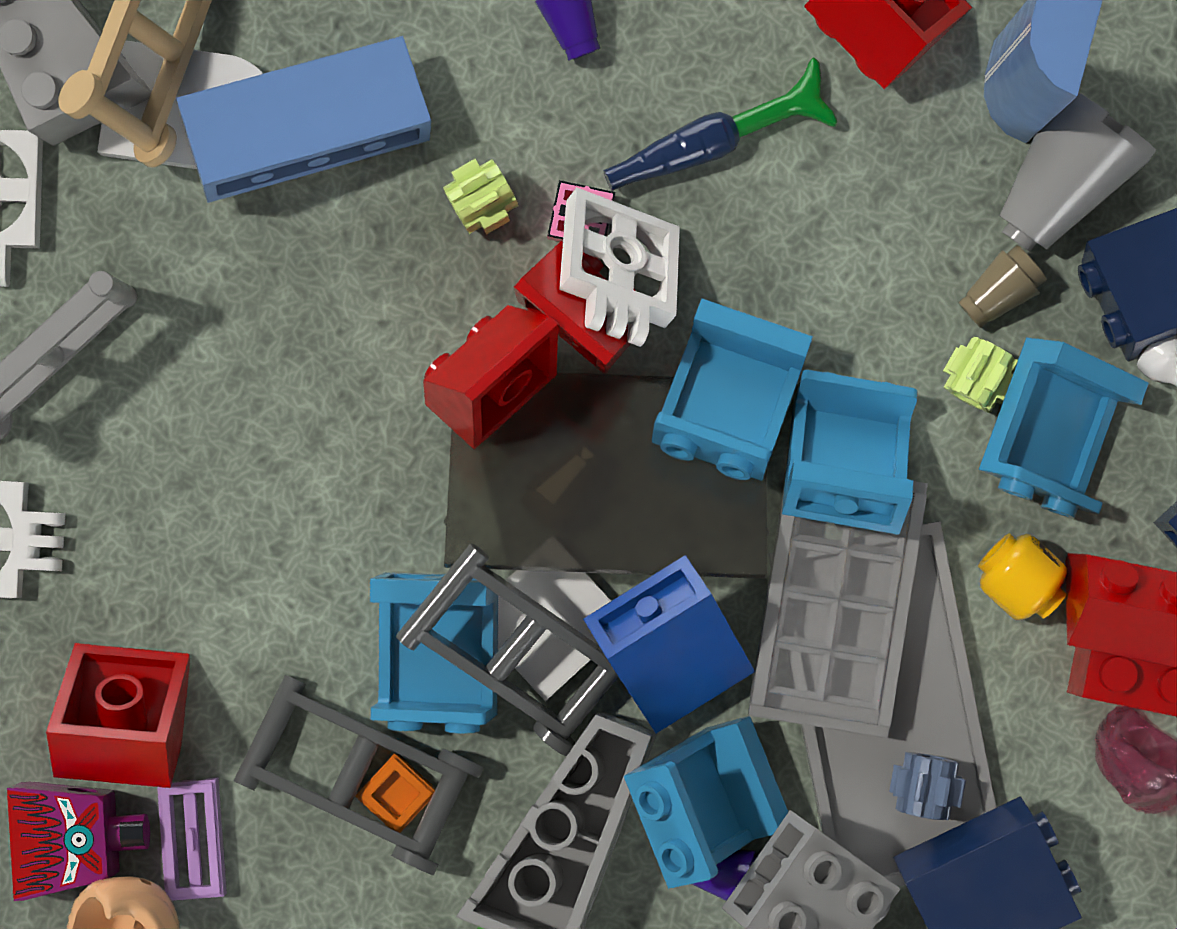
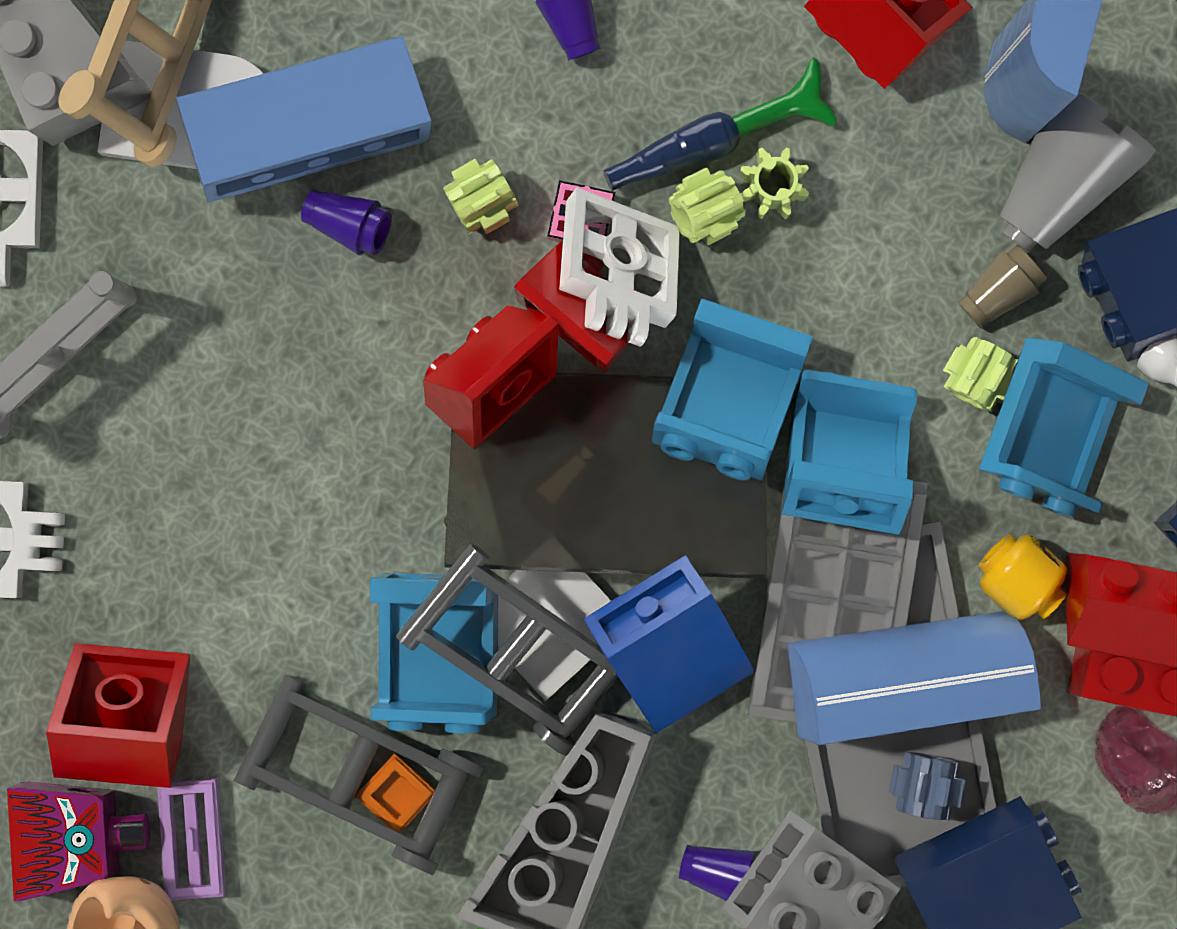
(348, 220): none -> dark purple cone
(706, 800): dark azure panel -> none
(707, 206): none -> yellowish green gear
(781, 200): none -> yellowish green gear
(912, 677): none -> medium blue brick

